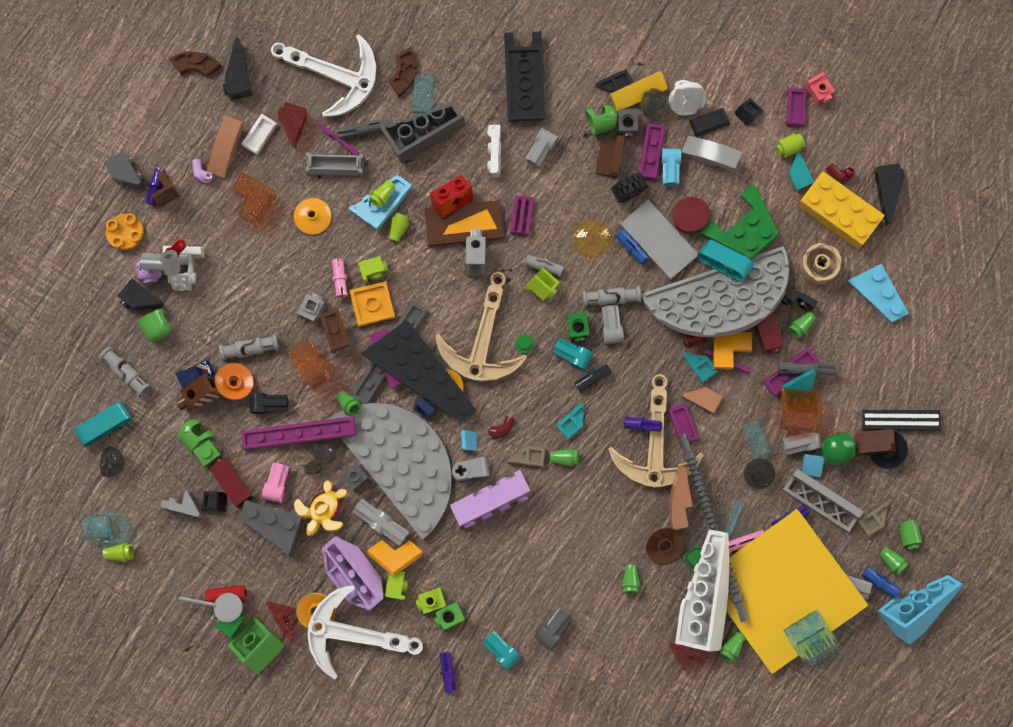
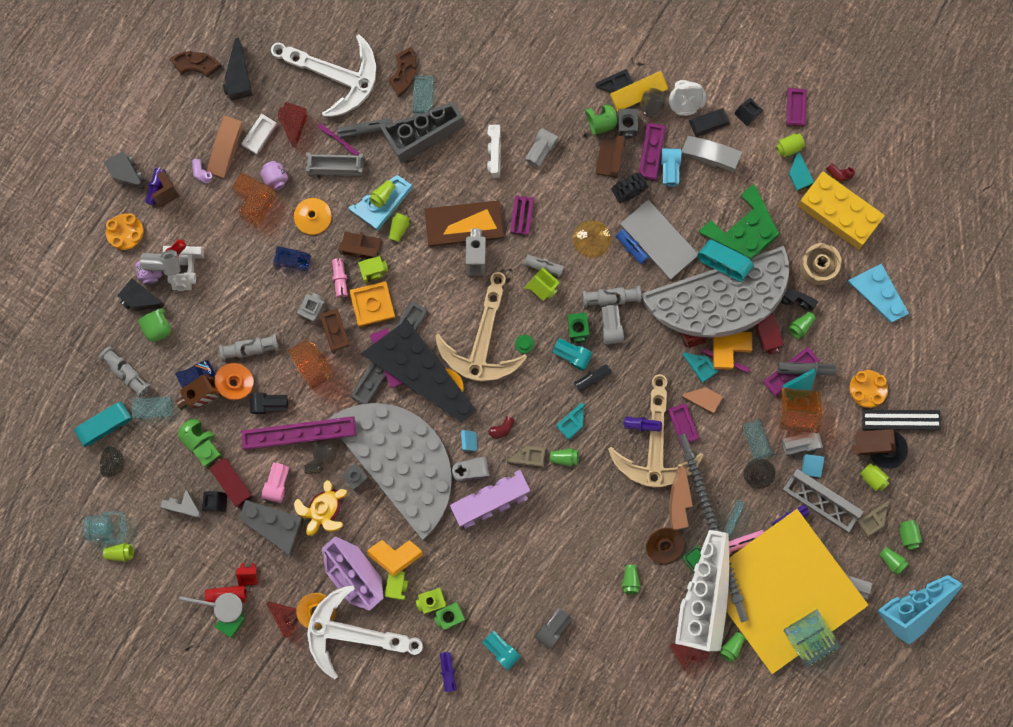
(152, 407): none -> clear light blue tile
(247, 576): none -> red tile
(256, 645): bright green slope -> none
(274, 175): none -> lavender head
(291, 259): none -> clear blue leg
(349, 404): bright green cone -> none
(359, 245): none -> reddish brown panel
(380, 522): light grey piece -> none
(424, 408): dark blue plate -> none
(451, 196): red brick -> none
(524, 79): black hinge -> none
(691, 215): dark red tile -> none
(818, 95): coral brick -> none
(838, 448): green helmet -> none
(868, 388): none -> light orange dish
(875, 477): none -> lime brick
(881, 582): blue pin -> none
(889, 183): black slope -> none

